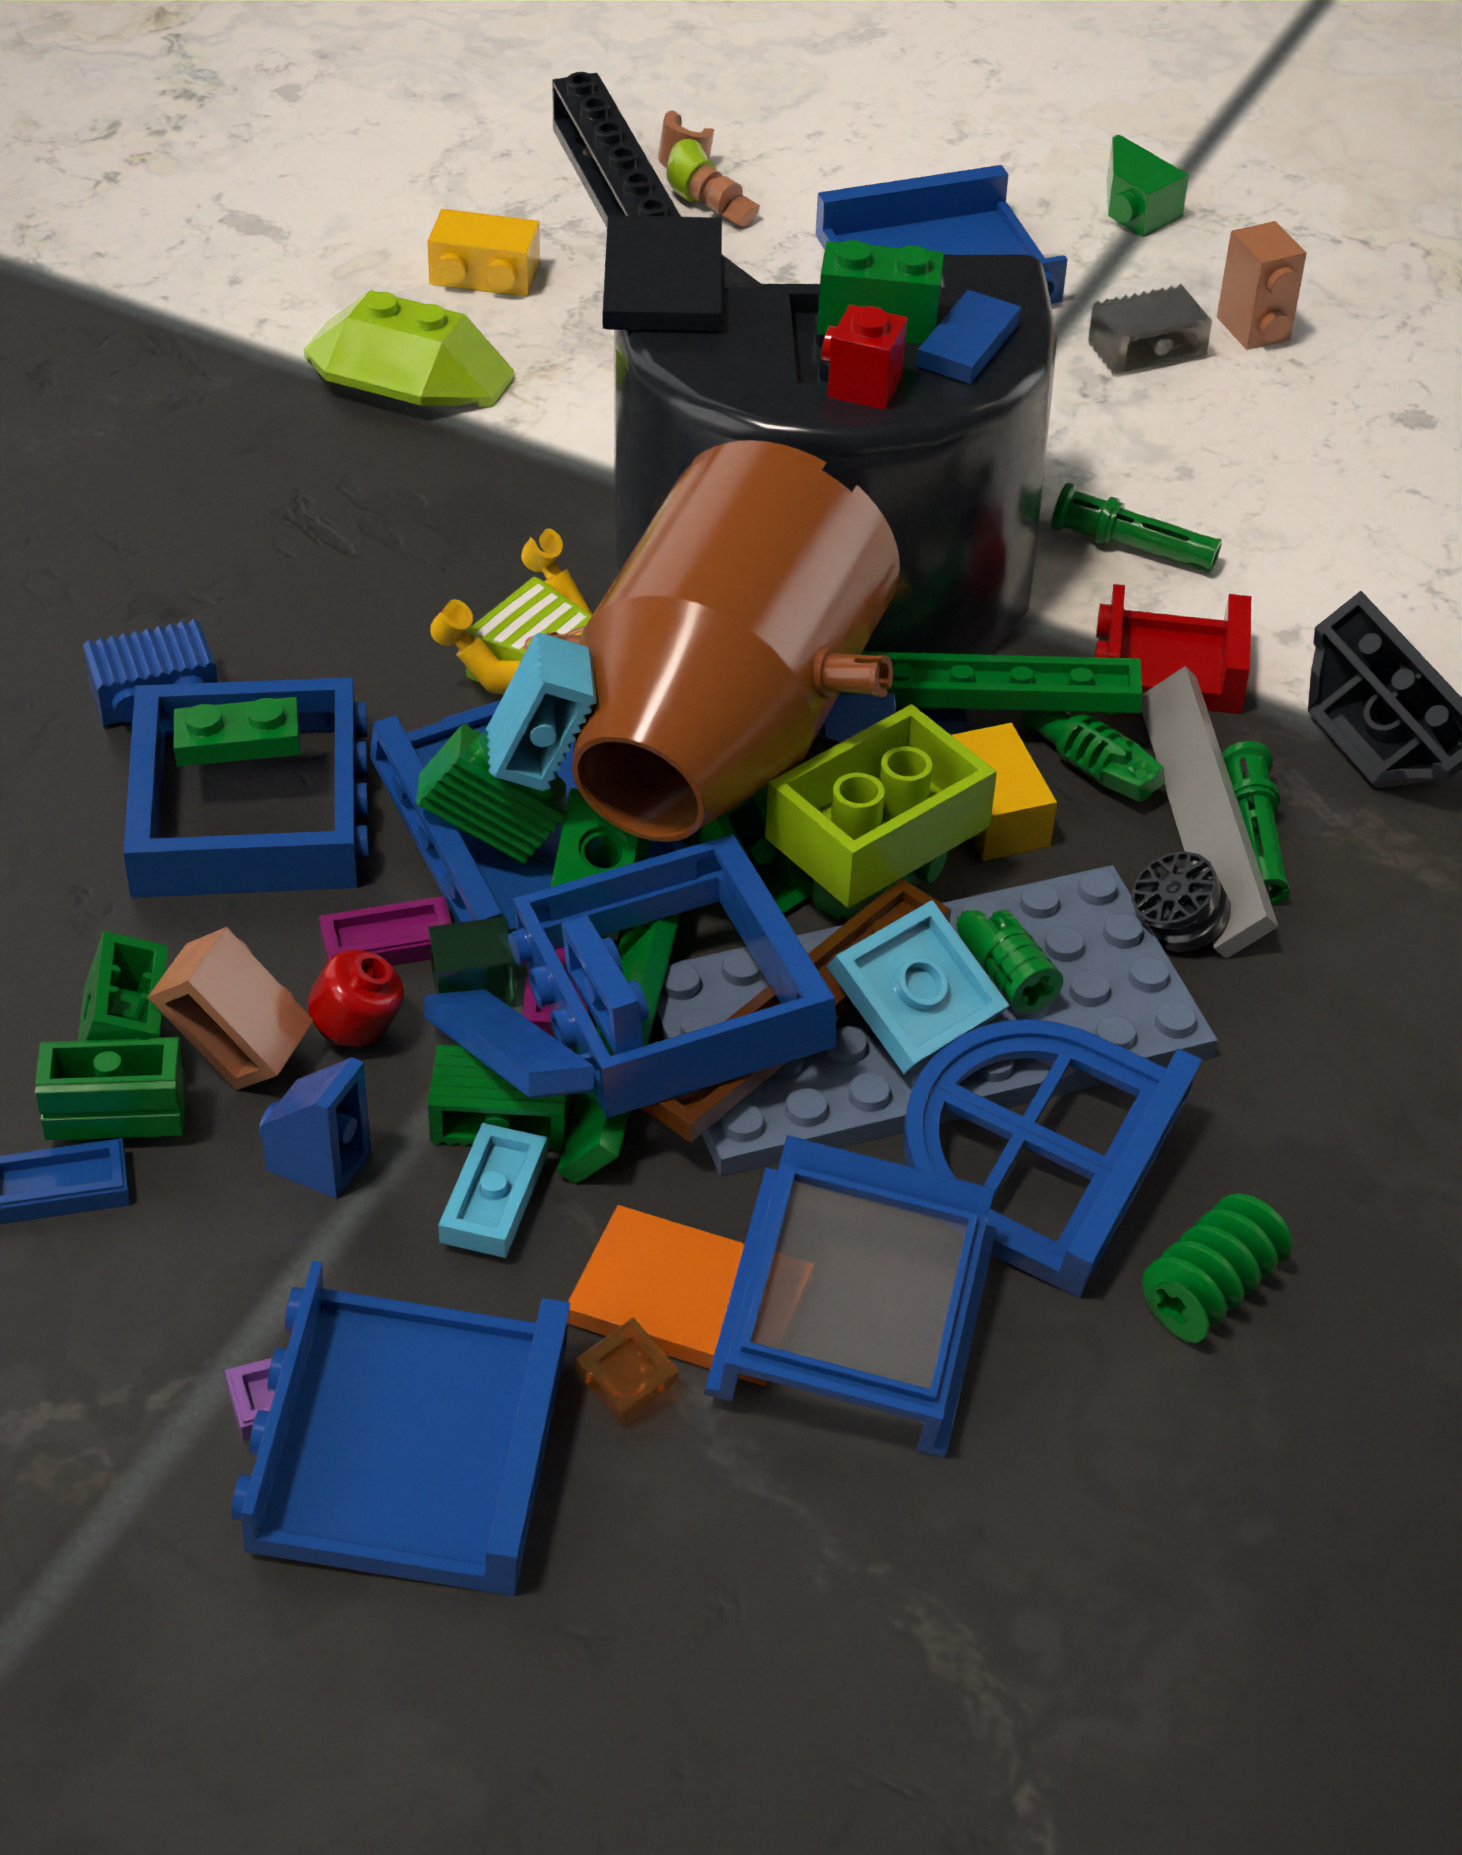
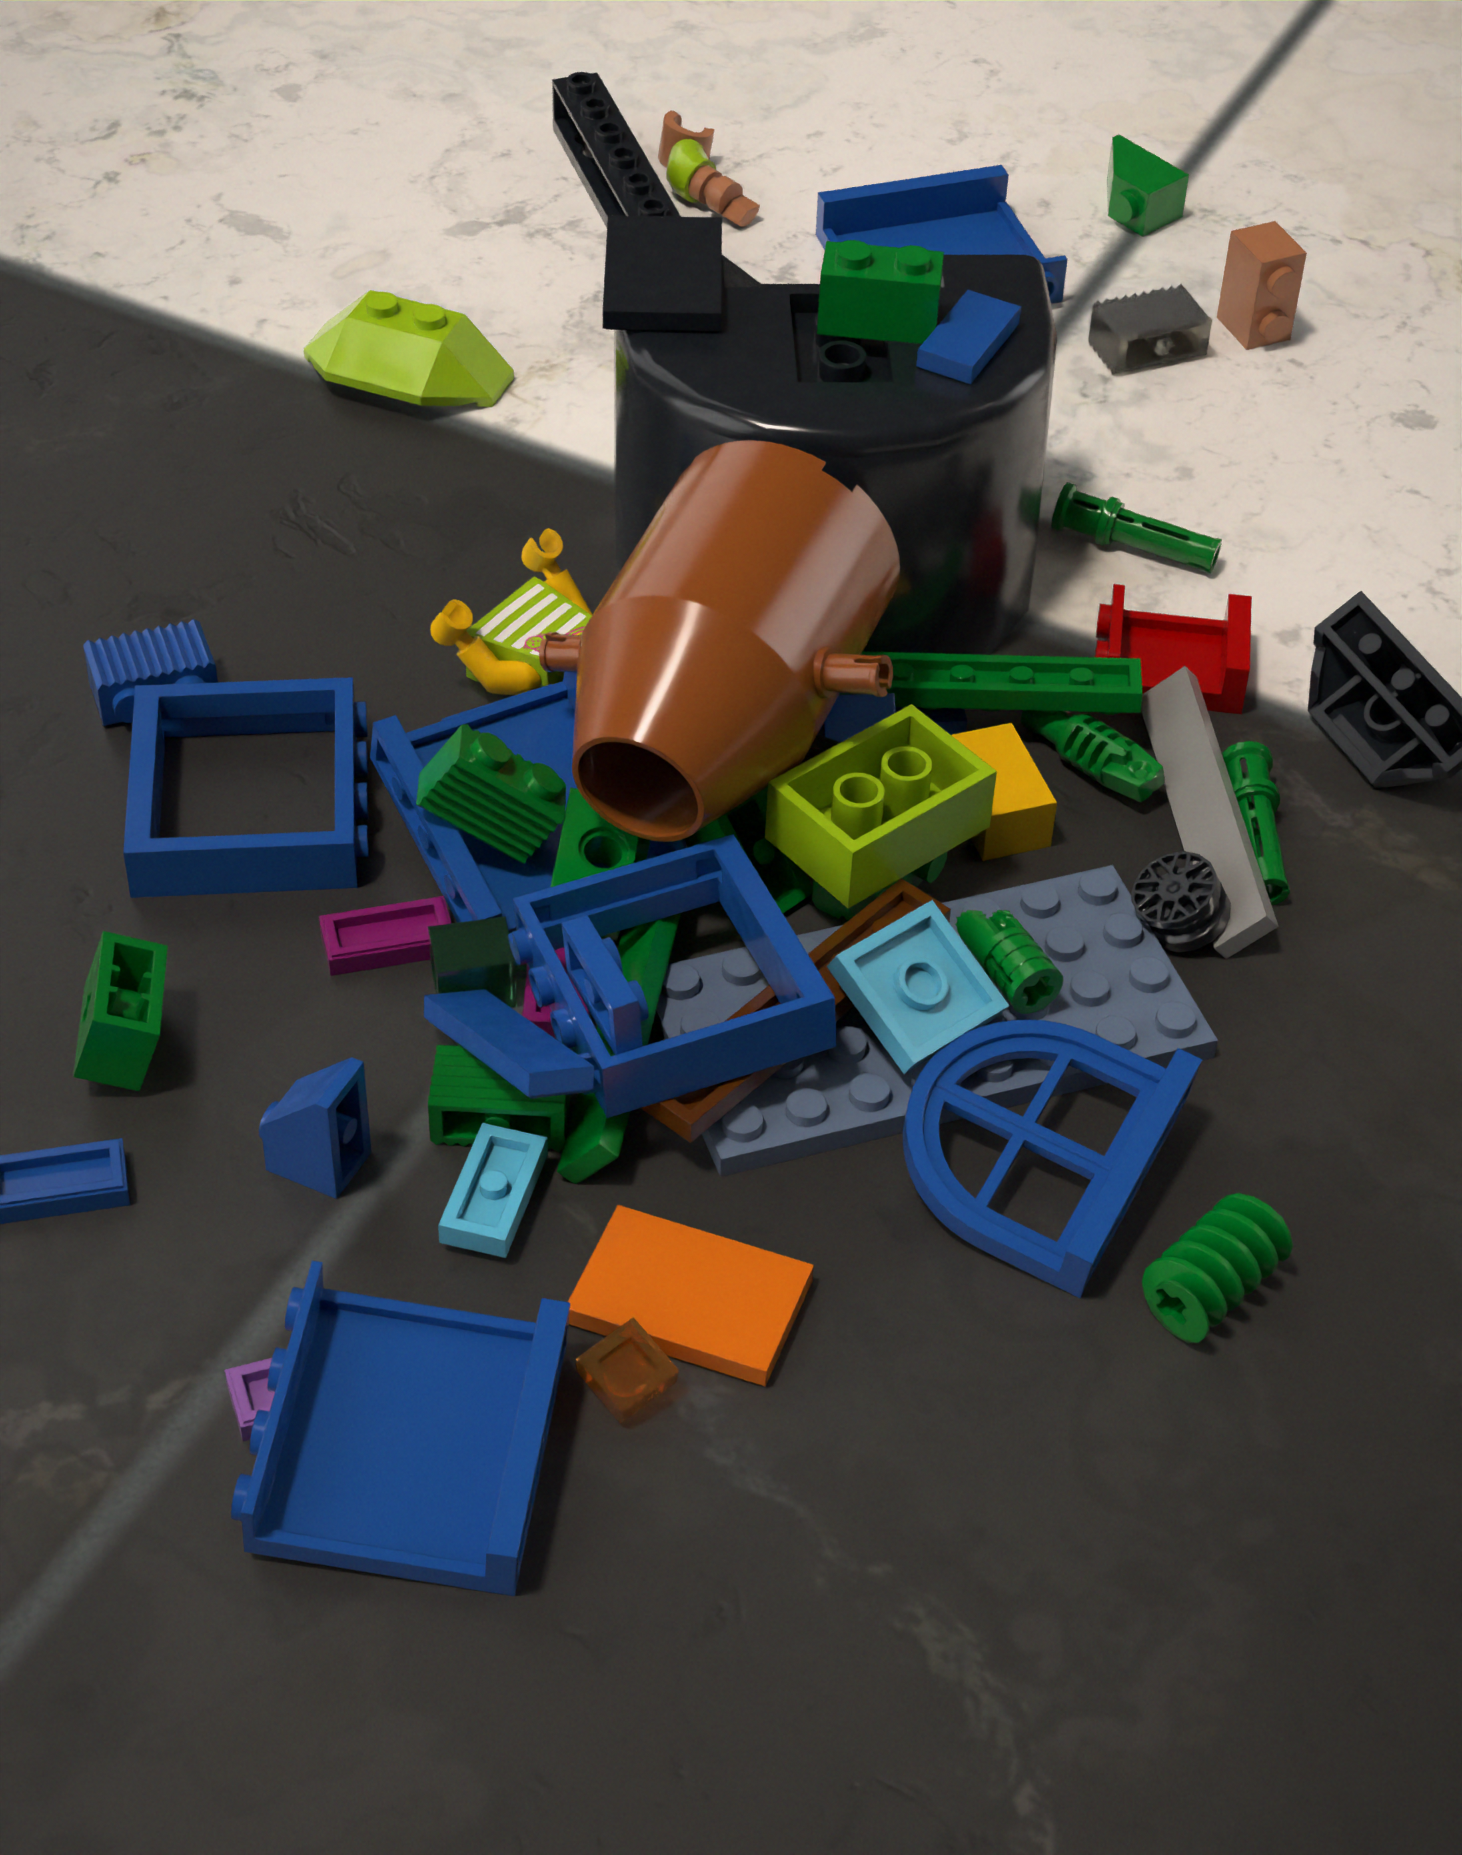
(111, 1088): green brick -> none
(231, 1008): nougat brick -> none
(236, 731): green plate -> none
(355, 998): red head -> none
(484, 252): yellow brick -> none
(541, 712): medium azure brick -> none
(859, 1286): piece -> none
(865, 356): red brick -> none

